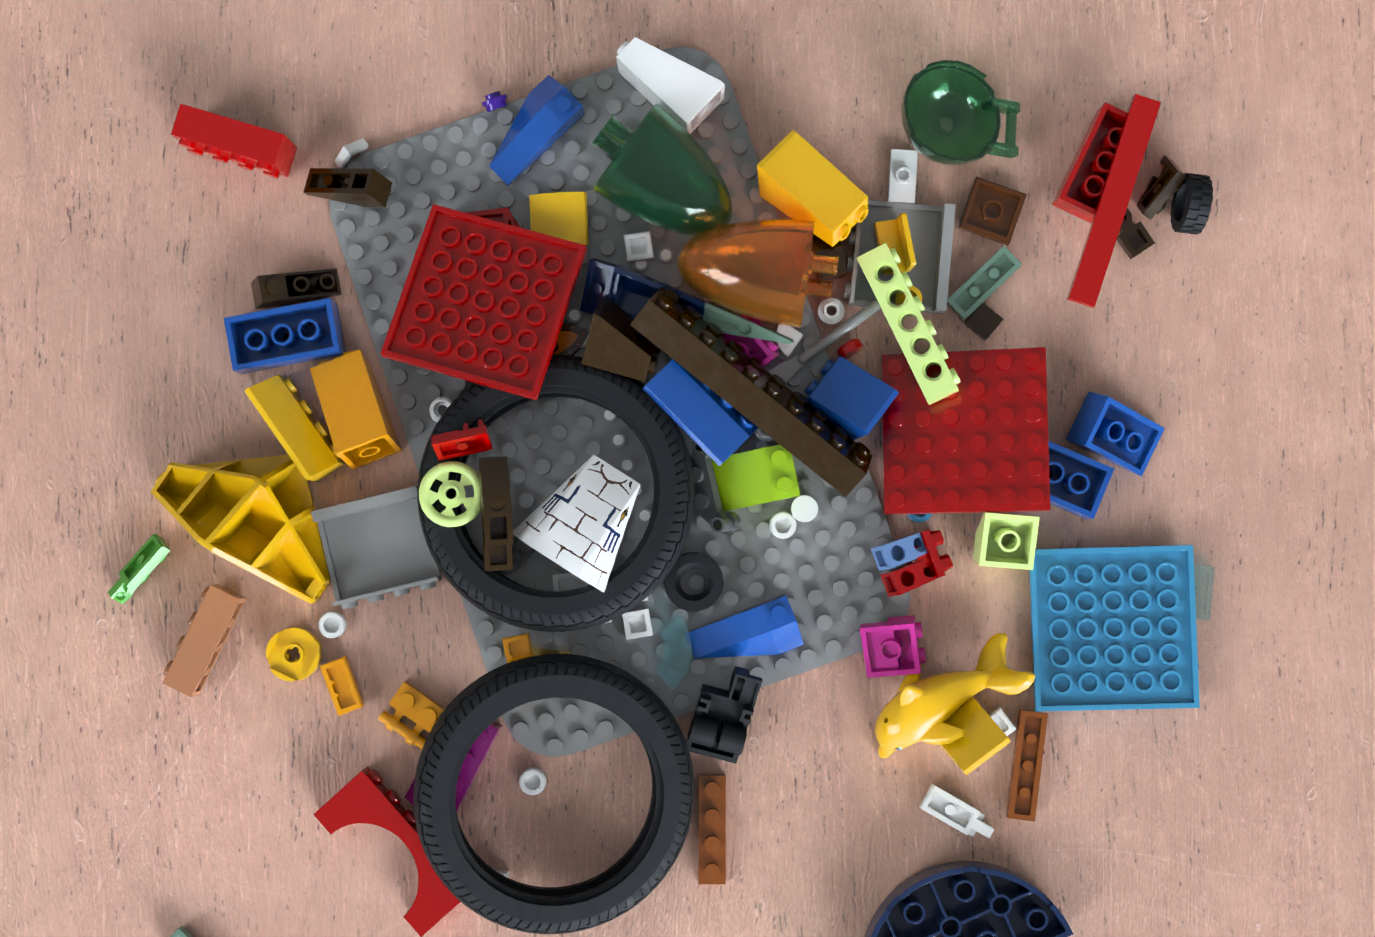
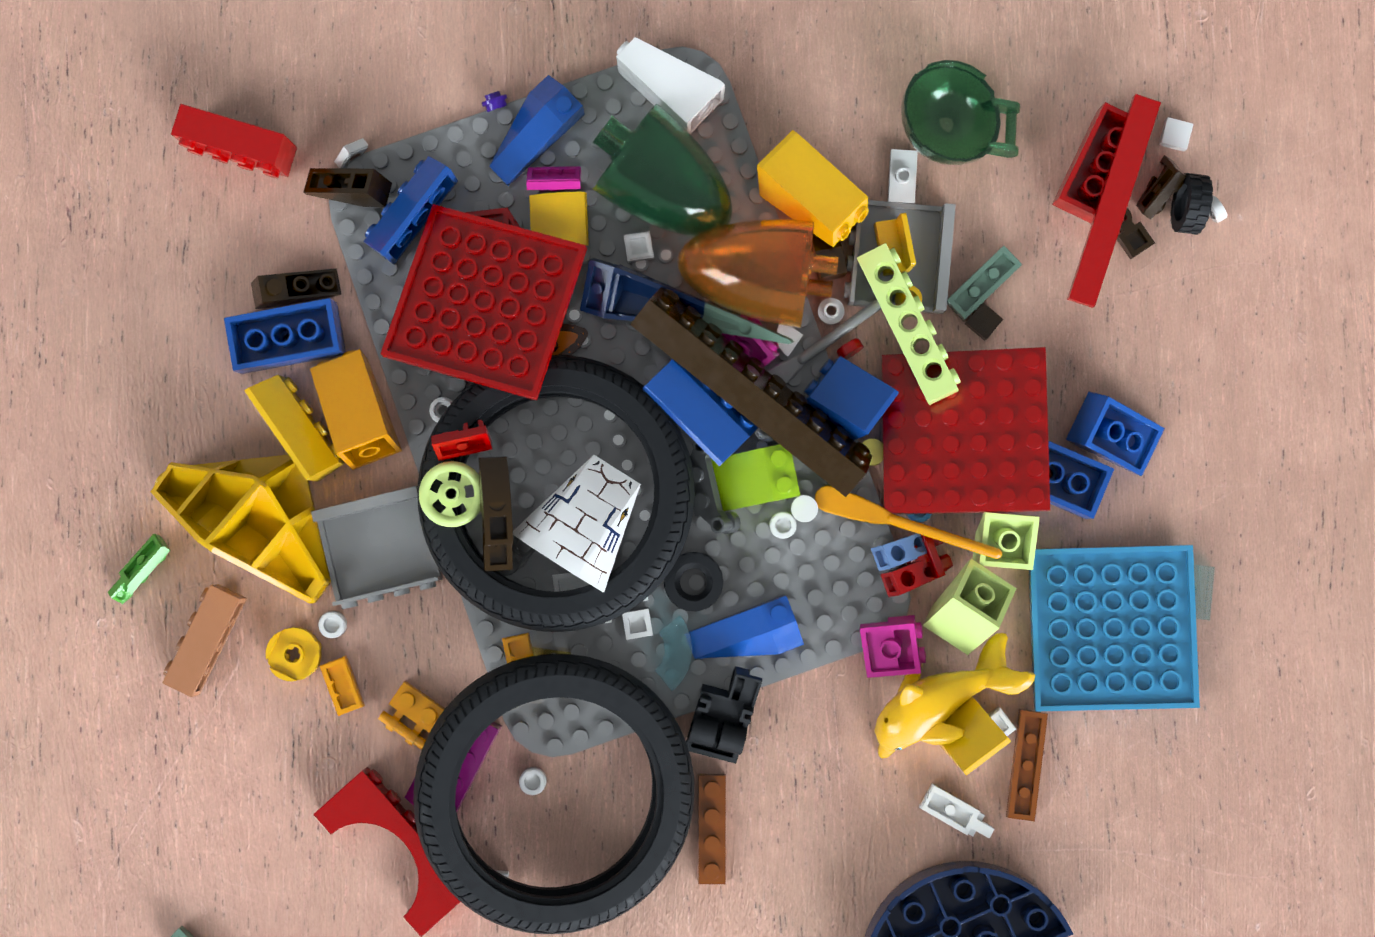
(410, 210): none -> blue slope
(553, 178): none -> dark pink plate
(617, 345): dark brown slope -> none
(863, 510): none -> light orange piece
(876, 450): none -> light yellow tile
(970, 607): none -> yellowish green slope
(992, 211): reddish brown plate -> none
(1175, 134): none -> white tile
(1218, 211): none -> white tile

